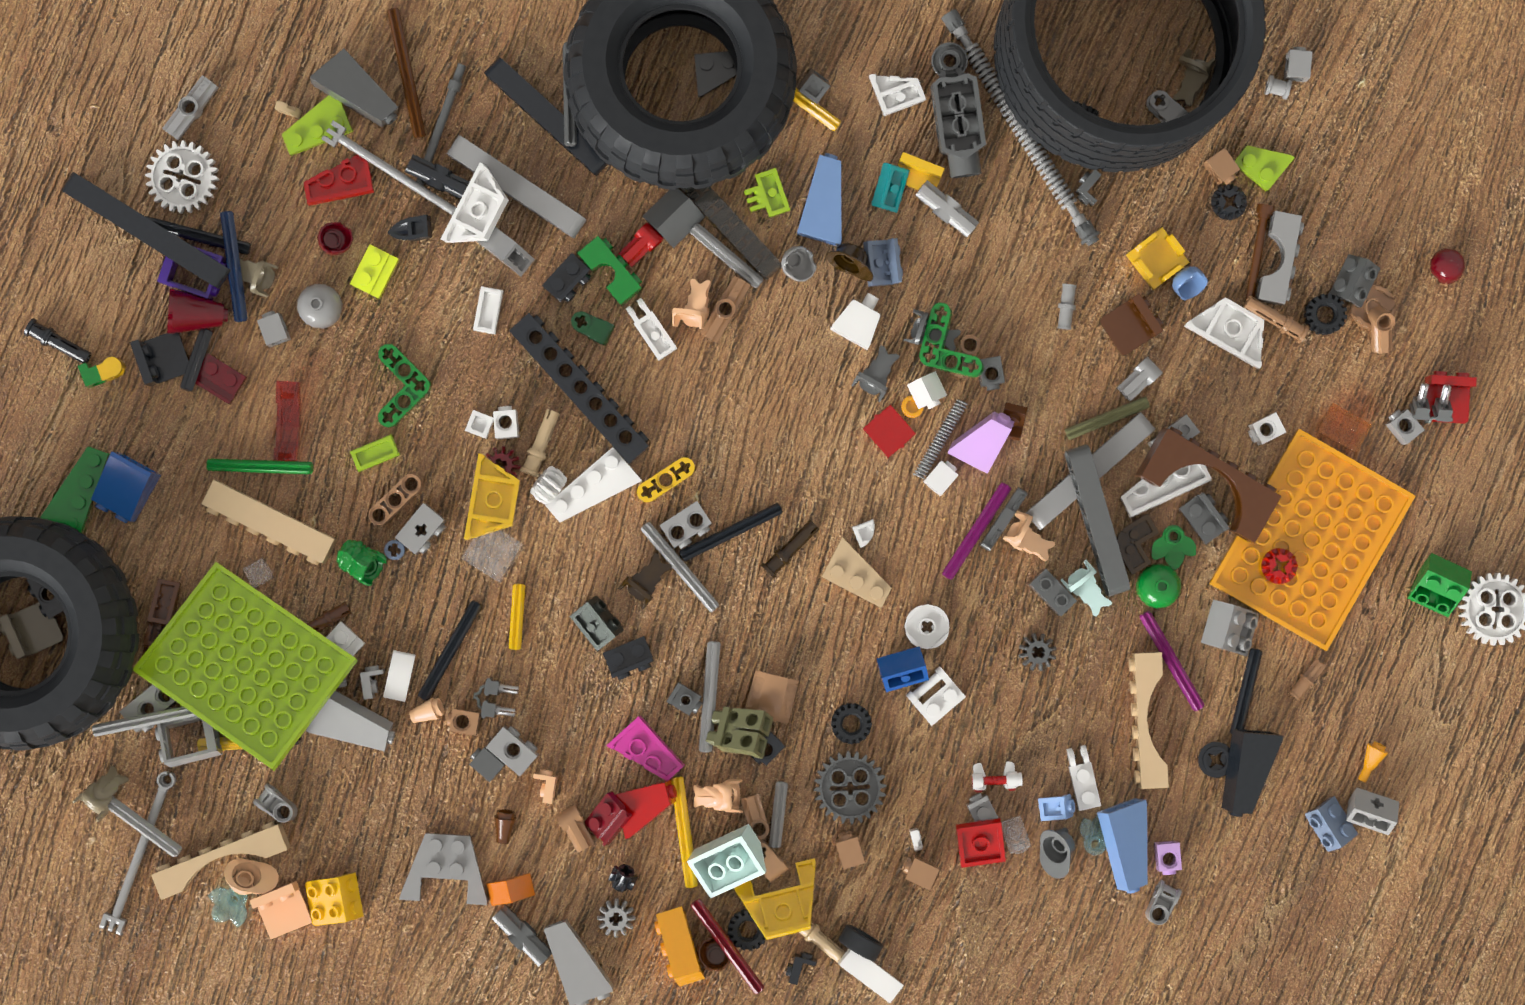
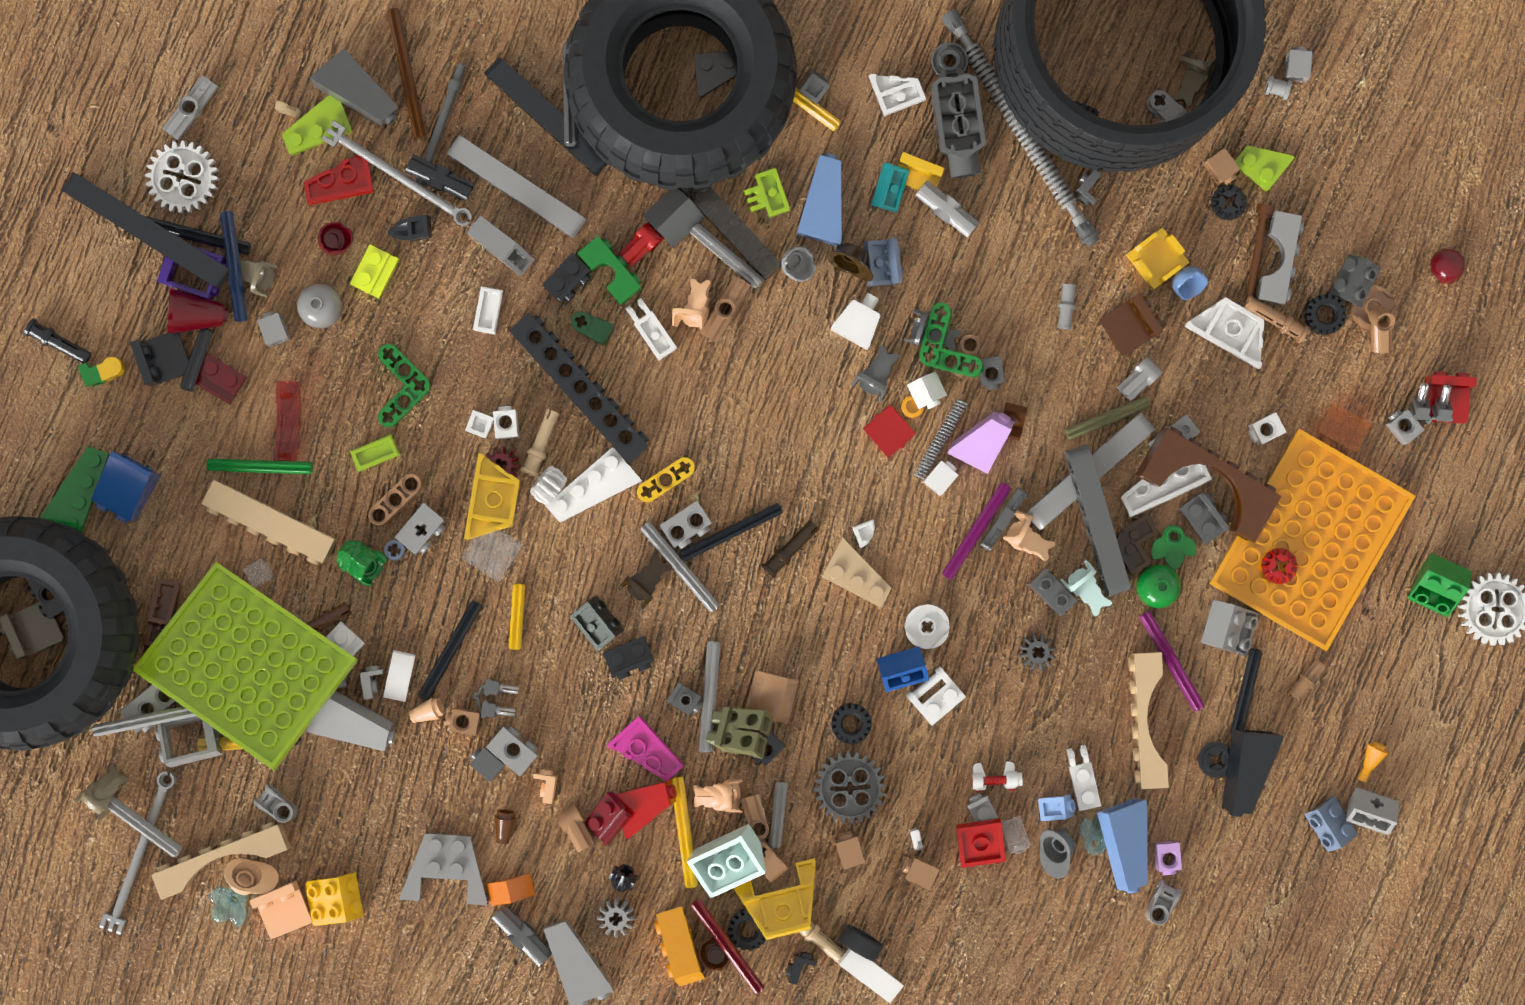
(477, 209): white wing -> none

